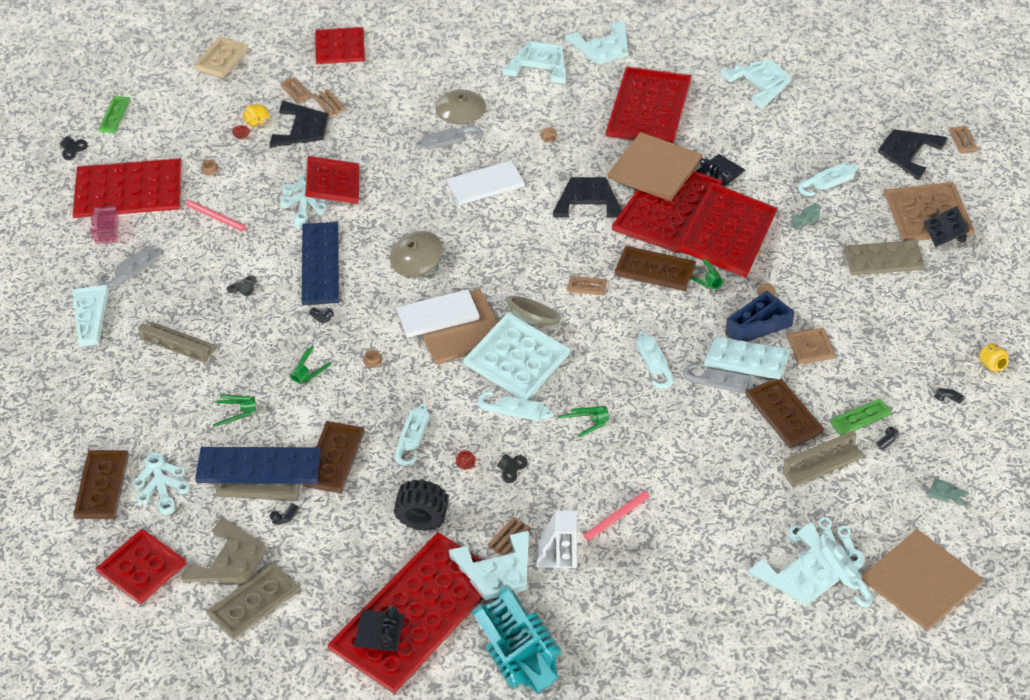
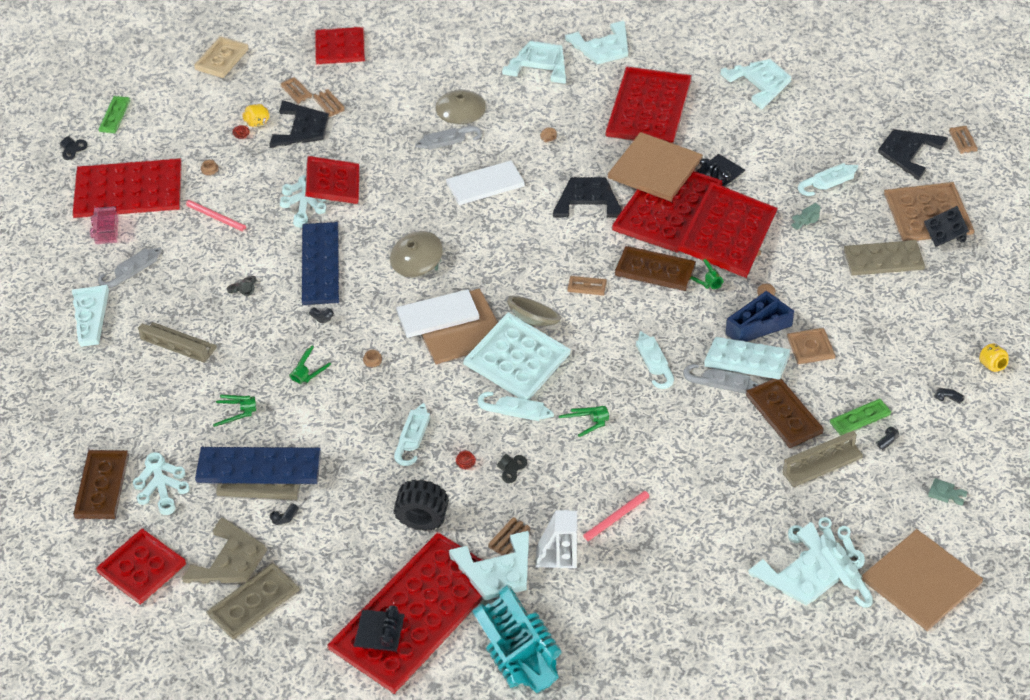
(338, 451): reddish brown plate -> none

